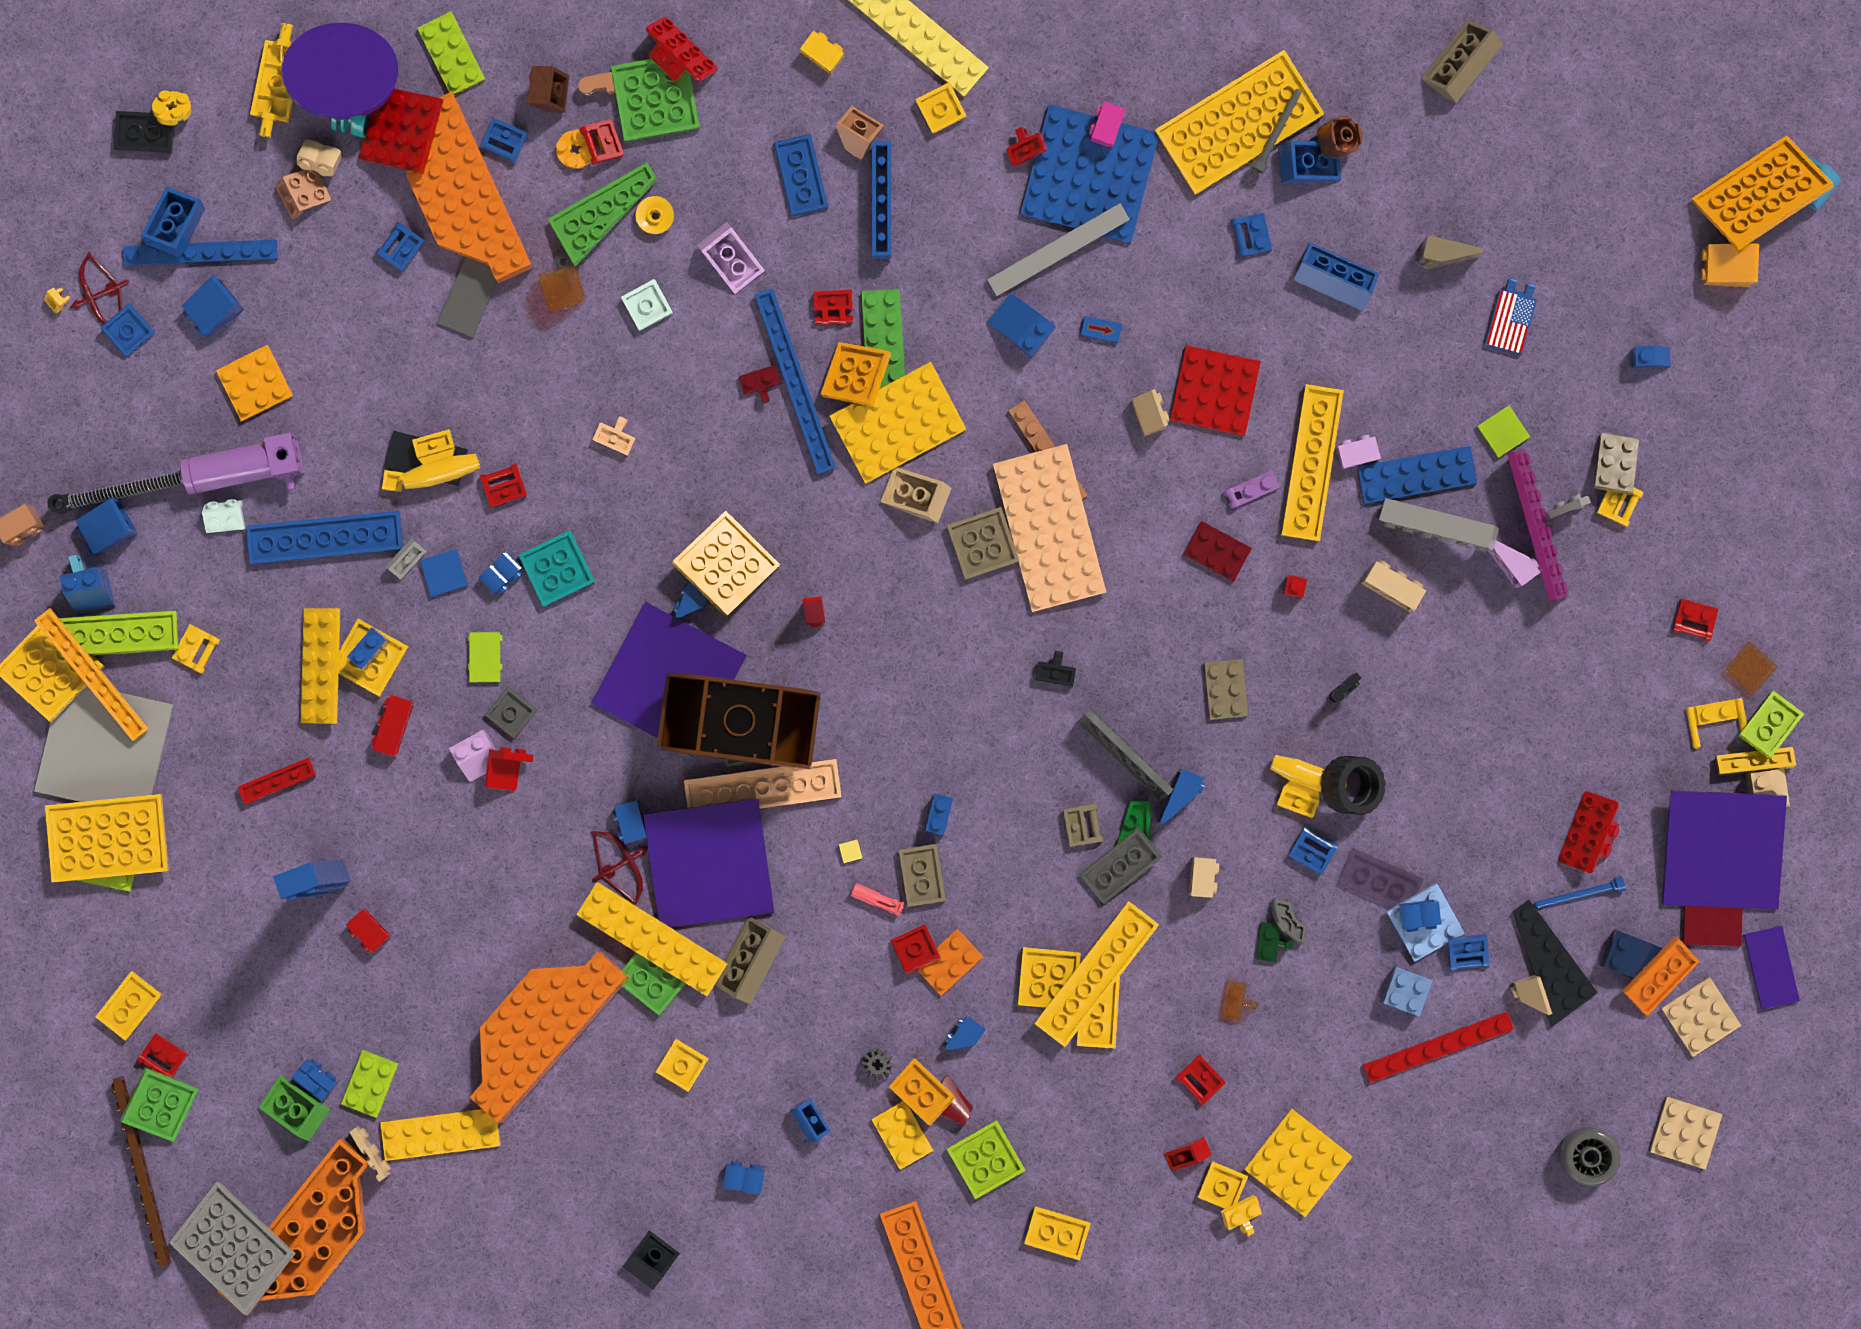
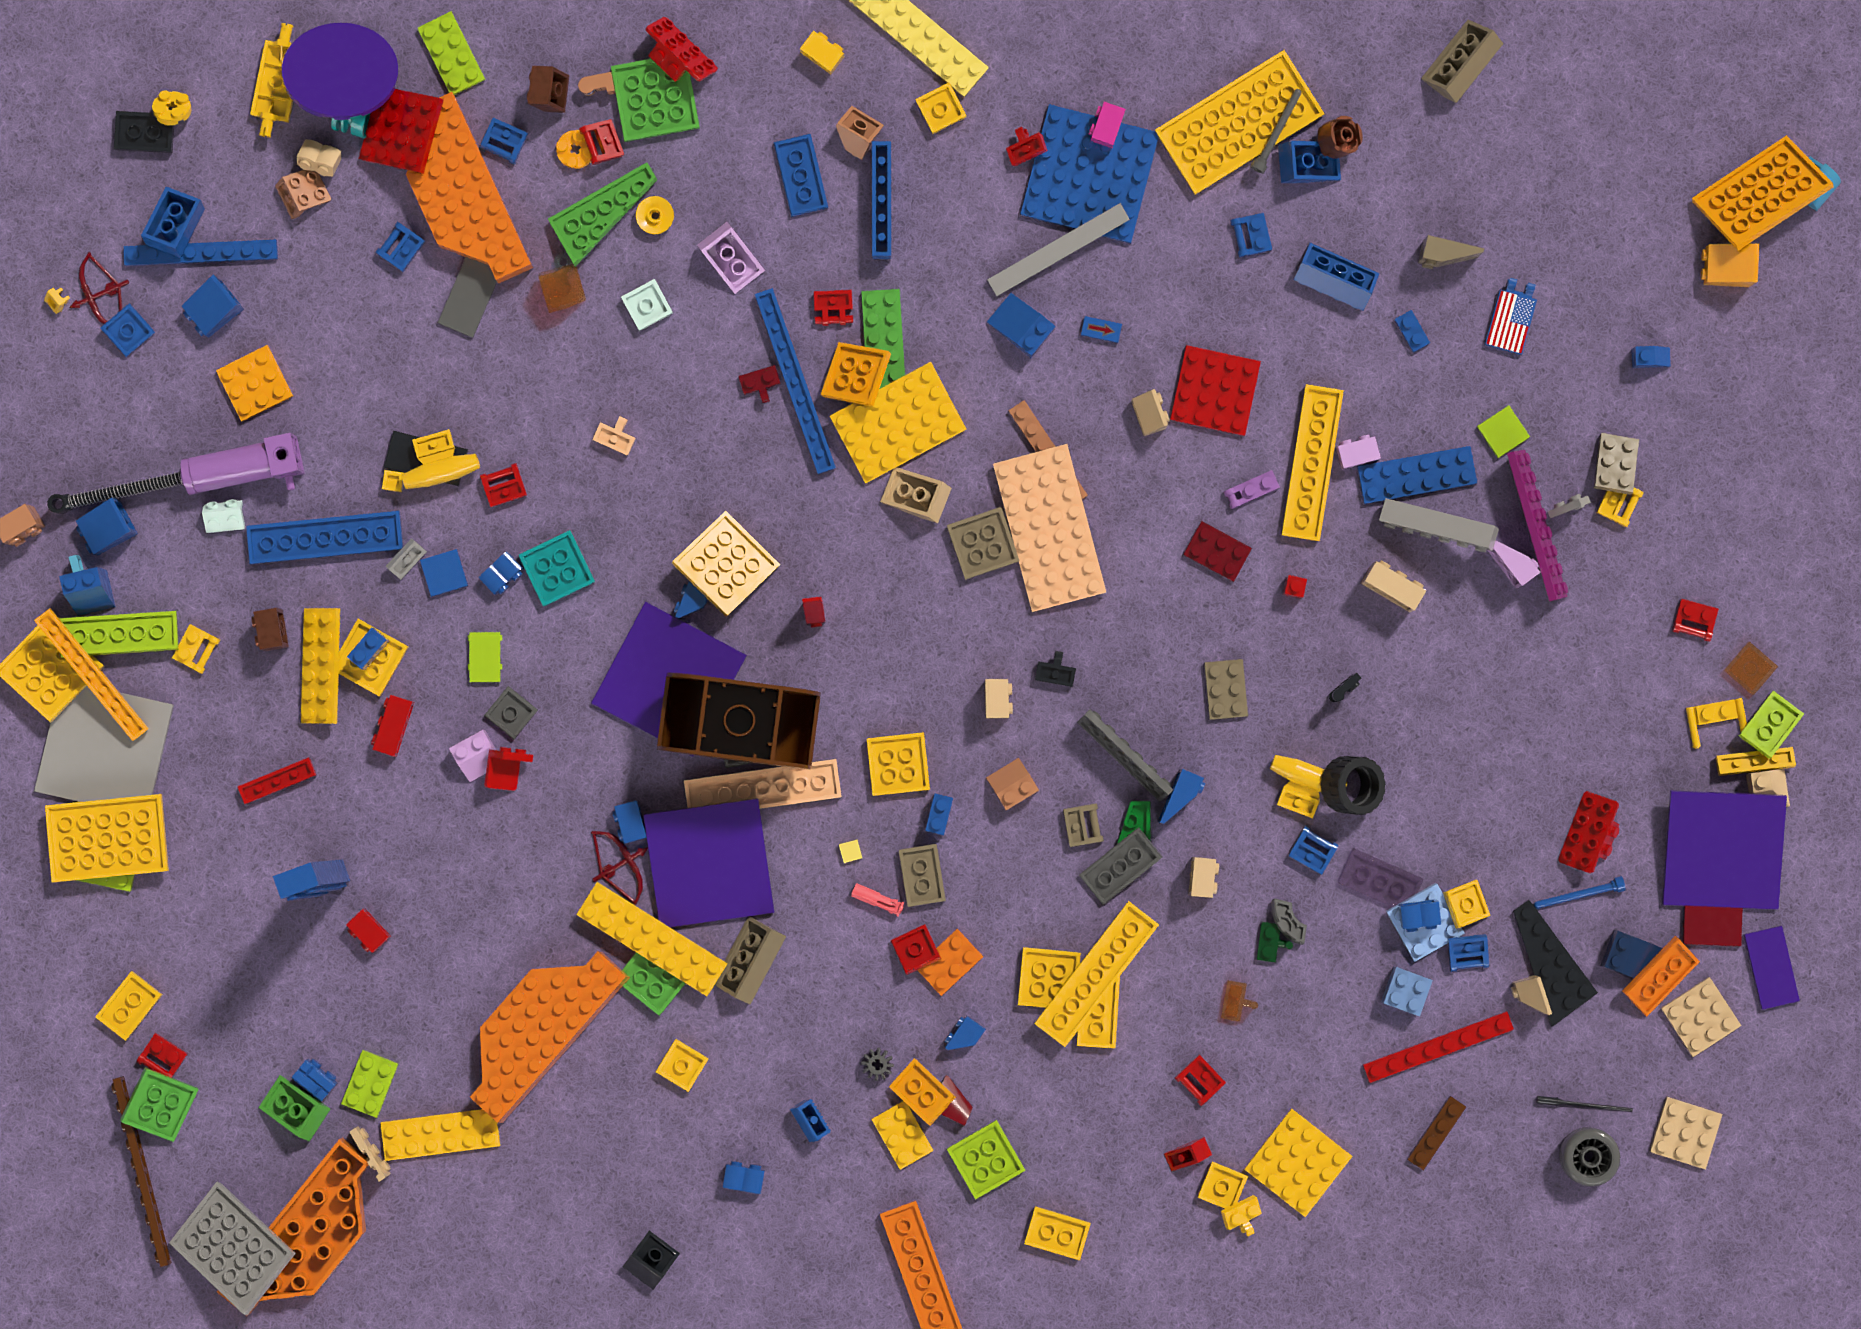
(270, 629): none -> copper brick
(898, 764): none -> yellow plate
(997, 698): none -> tan slope
(1012, 784): none -> nougat slope
(1412, 331): none -> blue plate
(1436, 1133): none -> reddish brown plate
(1466, 904): none -> yellow plate
(1556, 1101): none -> black piece

